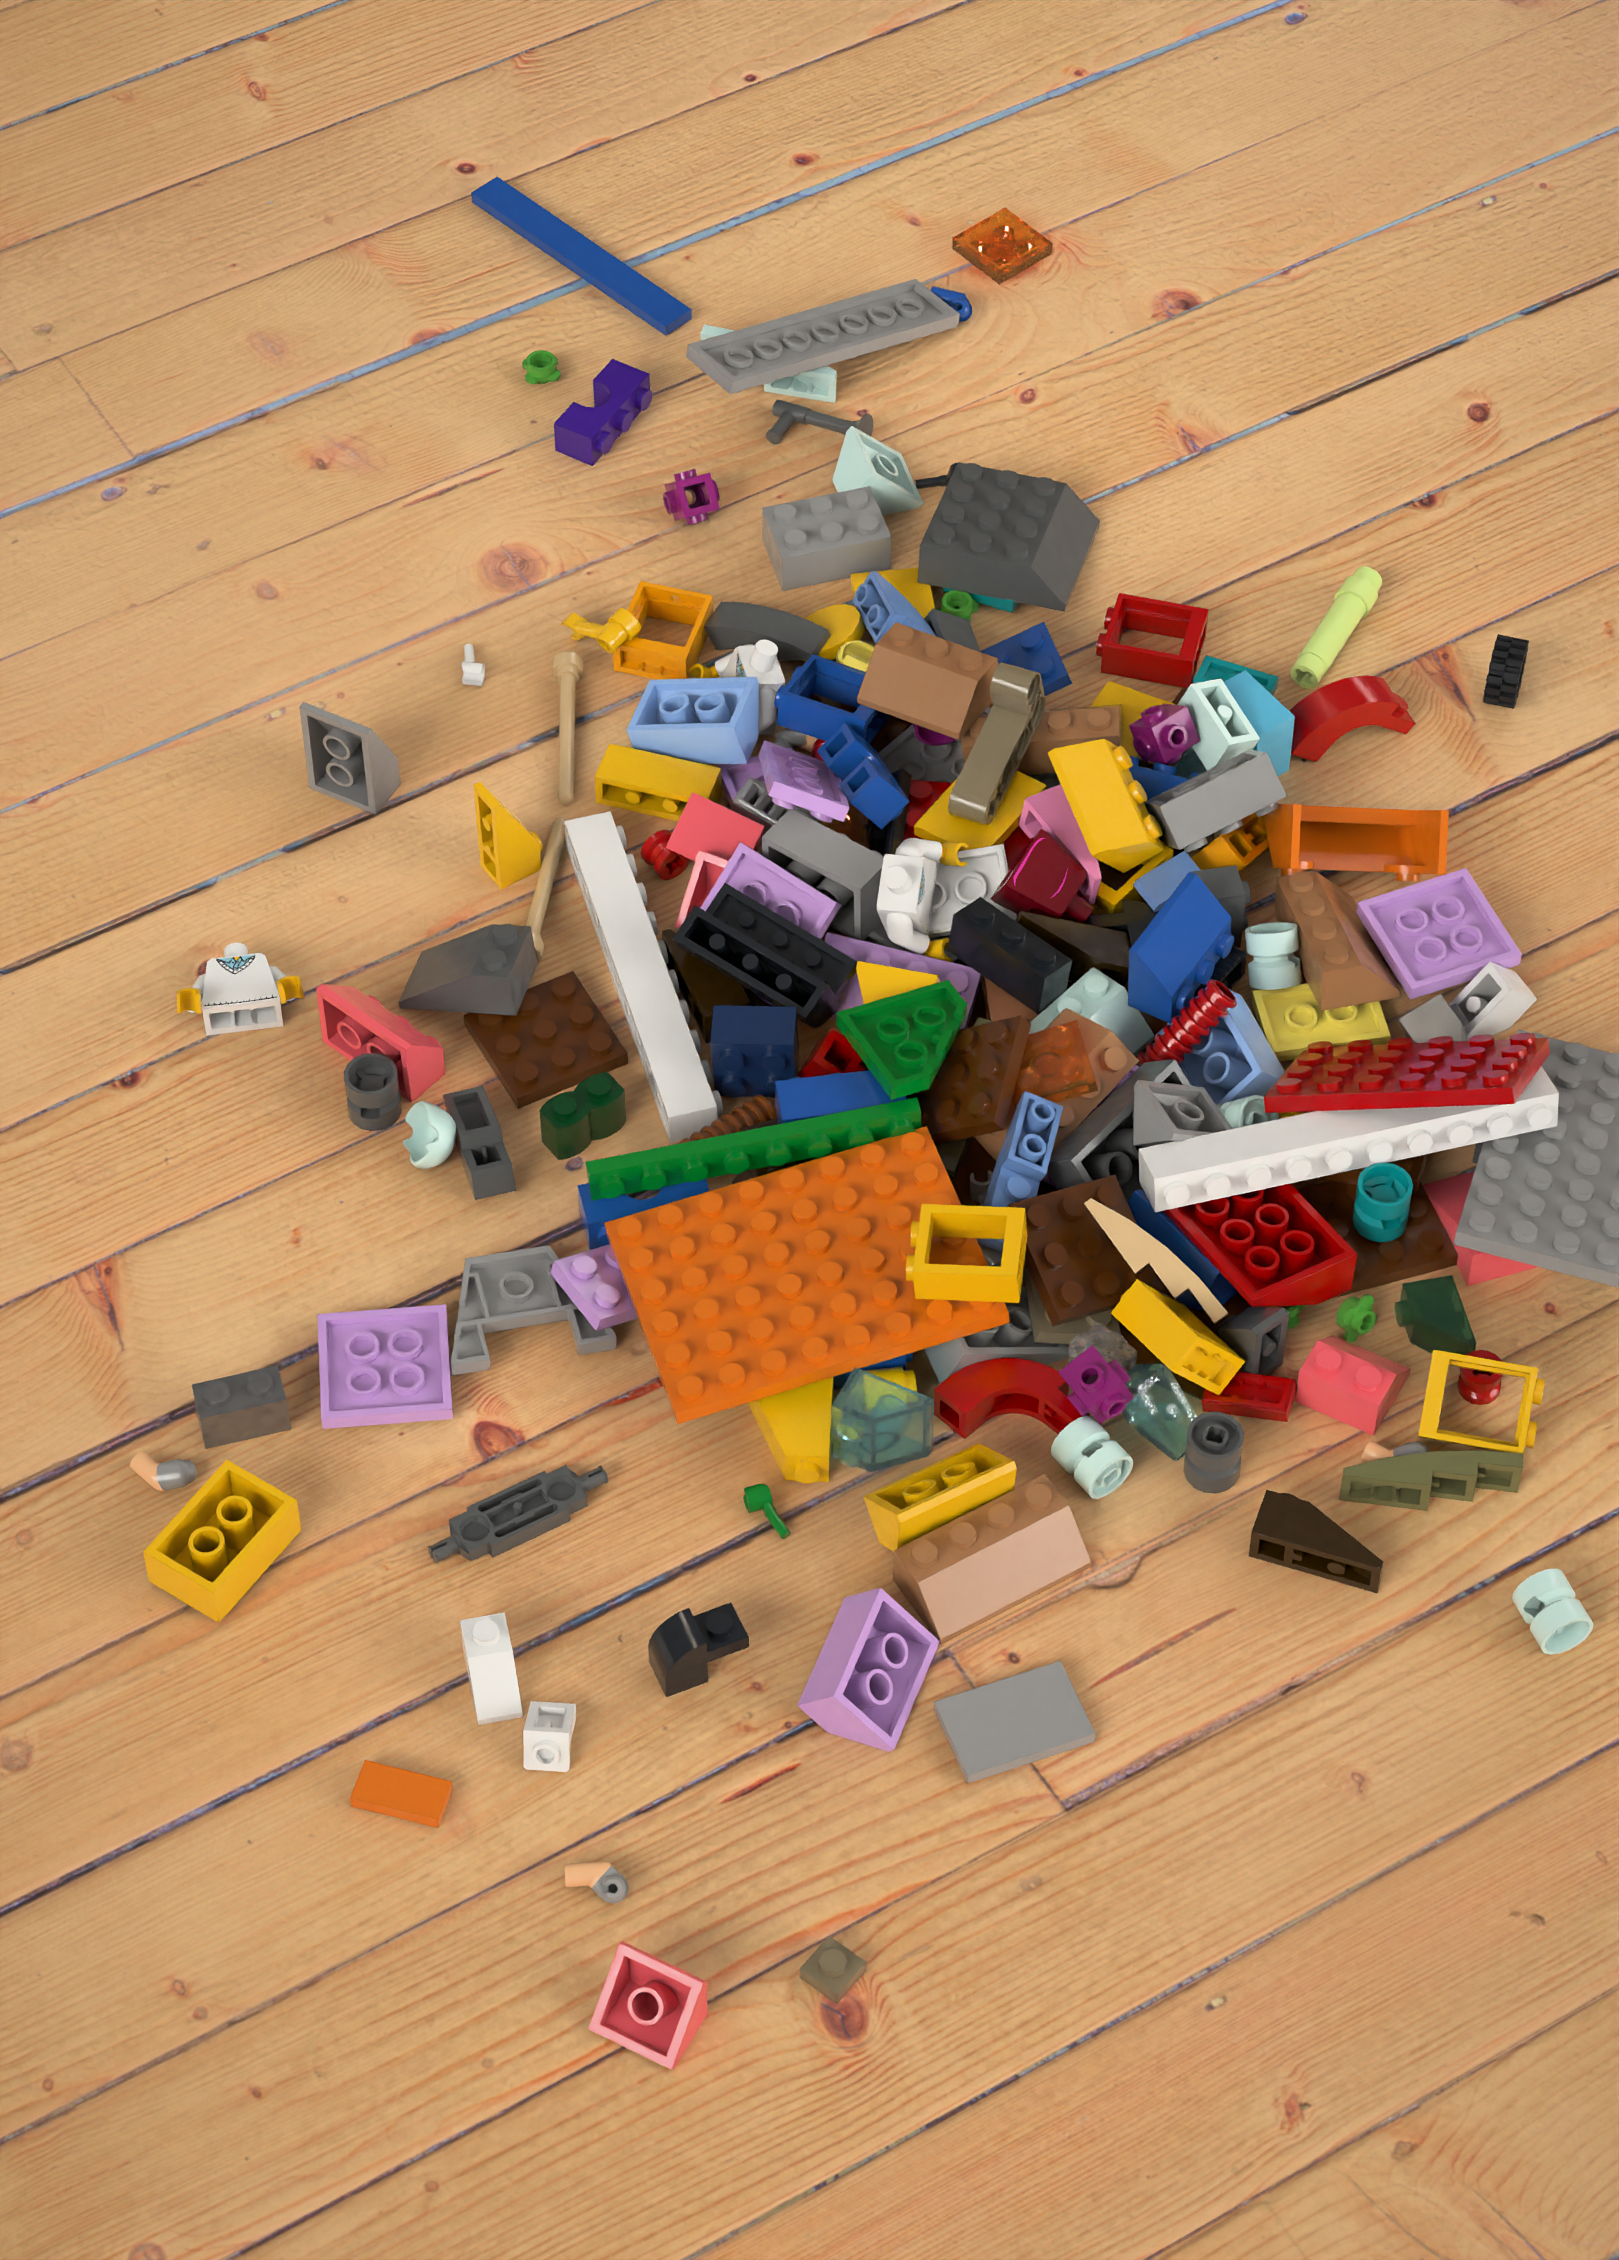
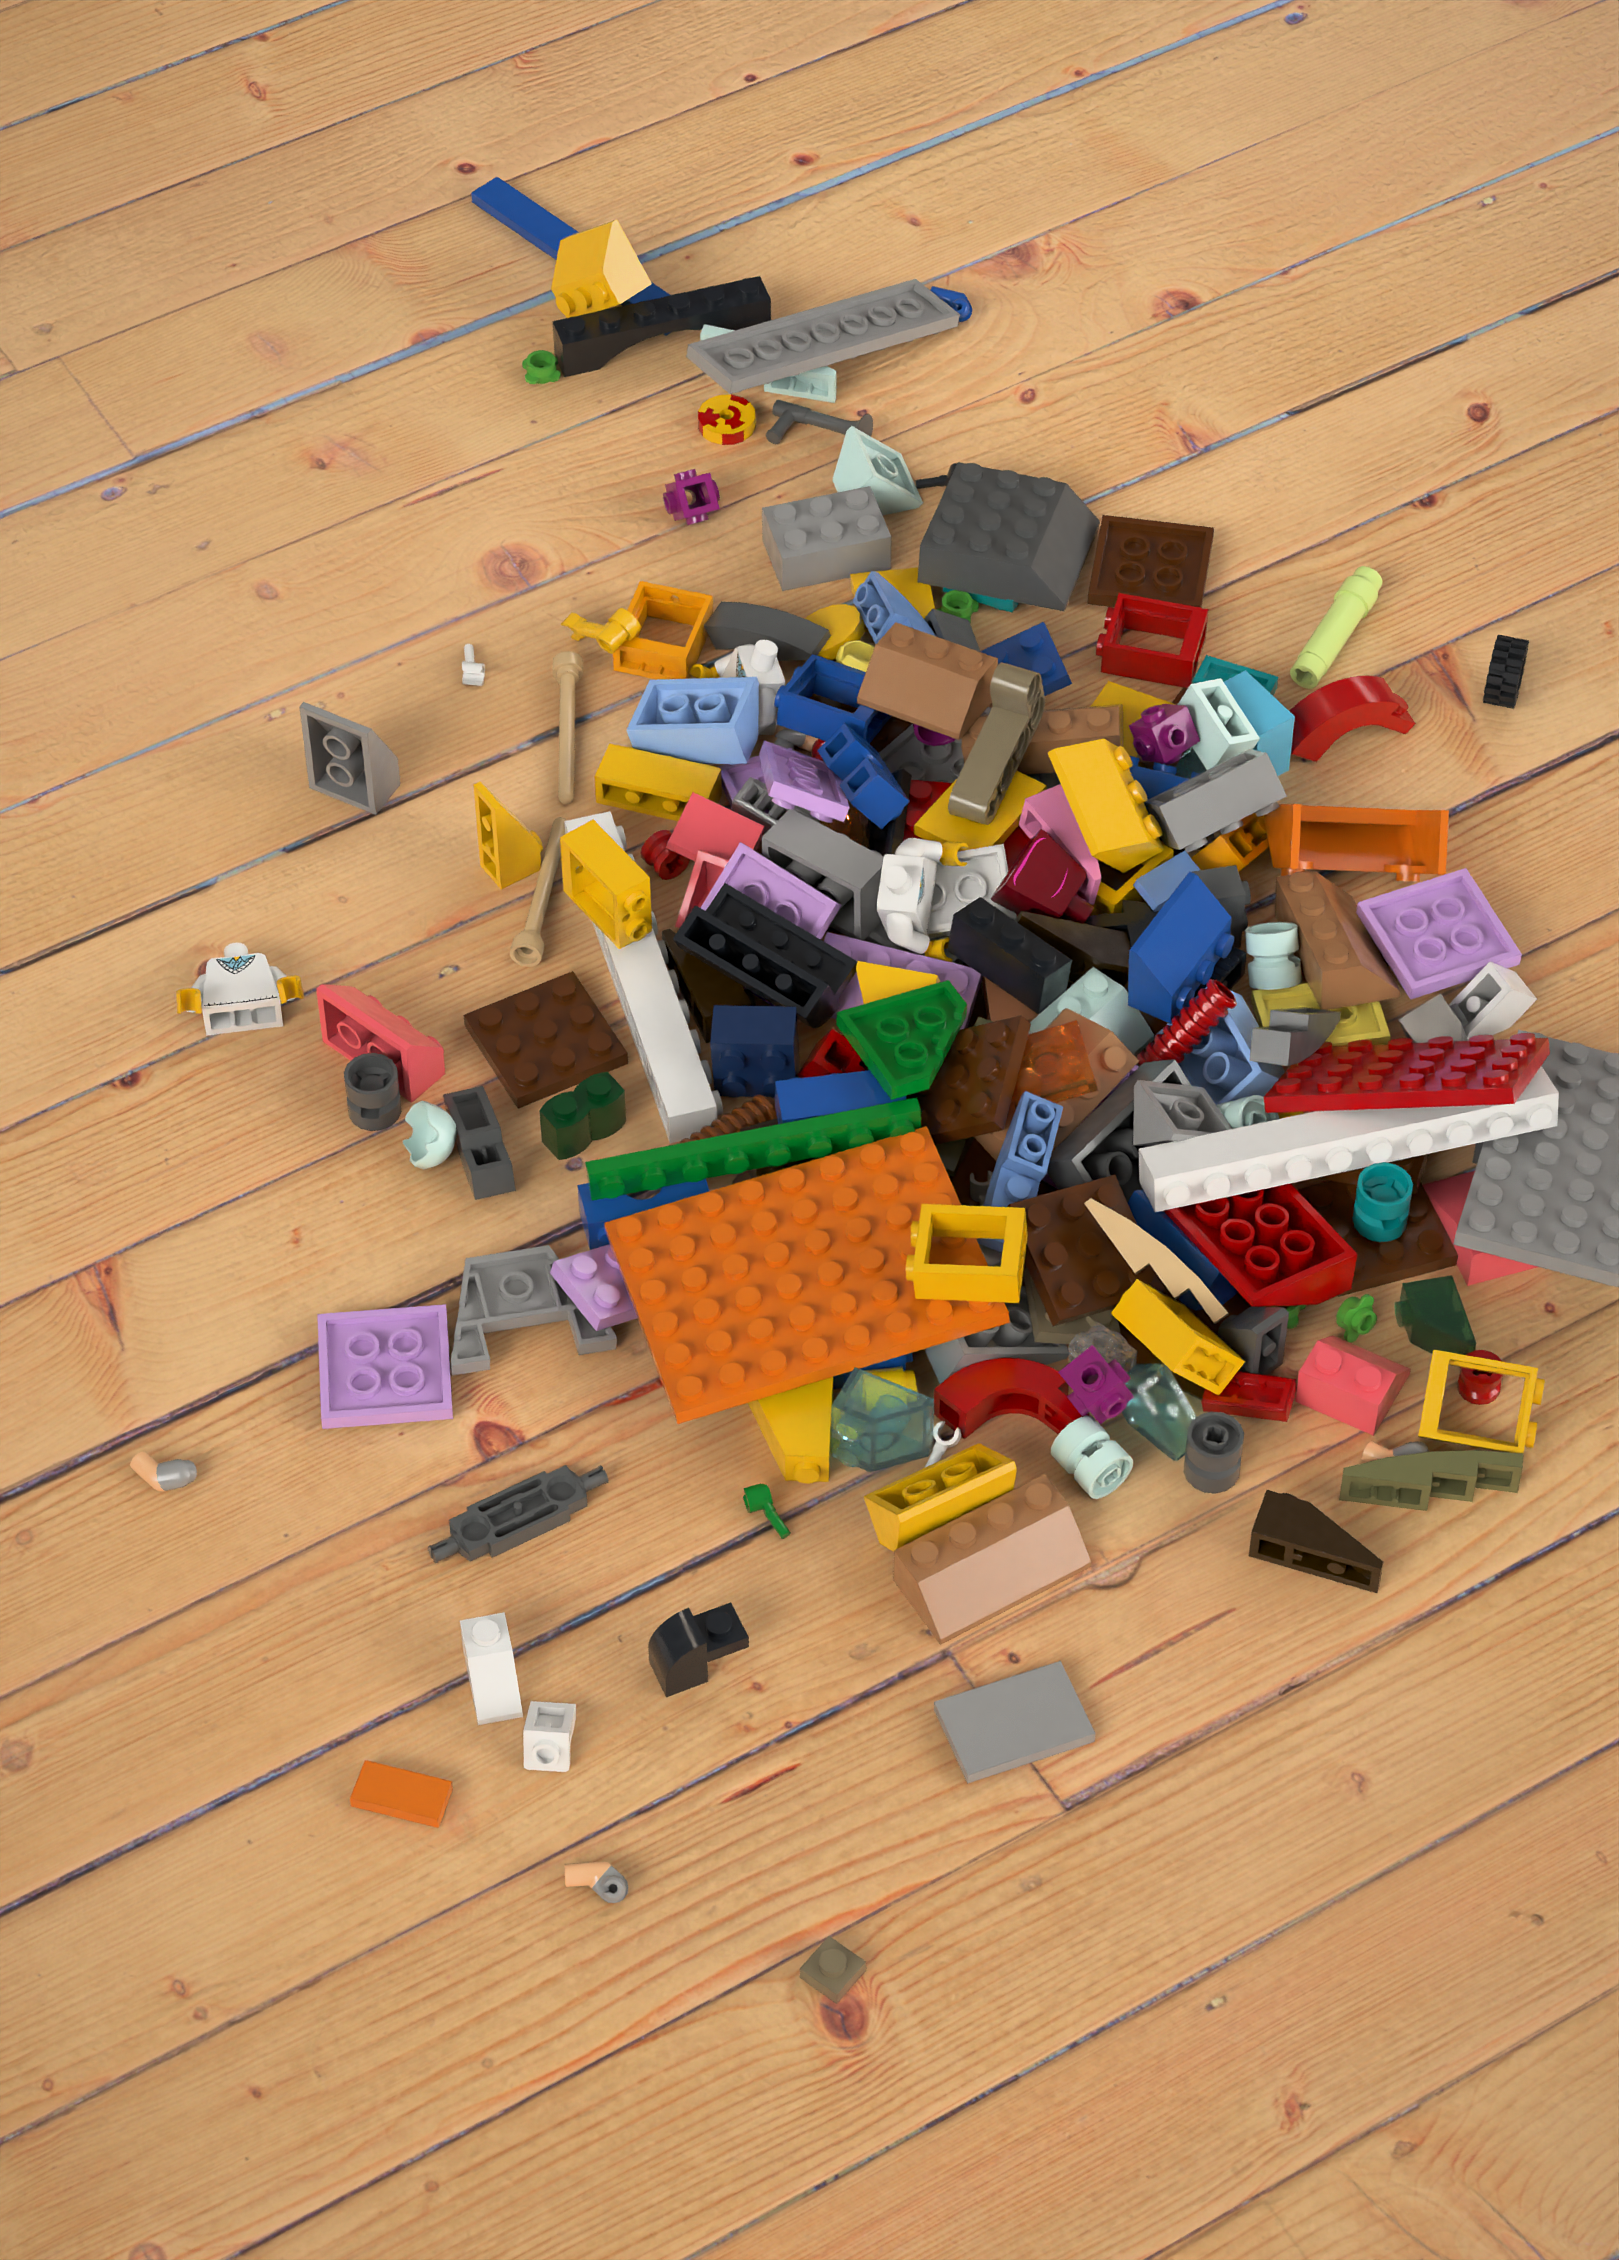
(222, 1540): yellow brick -> none
(241, 1407): flat silver brick -> none
(474, 972): dark grey slope -> none
(593, 339): none -> black arch
(596, 270): none -> yellow slope
(606, 884): none -> yellow window
(618, 399): dark purple arch -> none
(650, 2006): coral slope -> none
(726, 419): none -> yellow piece
(869, 1671): lavender slope -> none
(941, 1446): none -> white hand
(1002, 245): clear orange plate -> none
(1150, 561): none -> reddish brown plate
(1292, 1035): none -> dark grey slope
(1552, 1611): light aqua wheel -> none

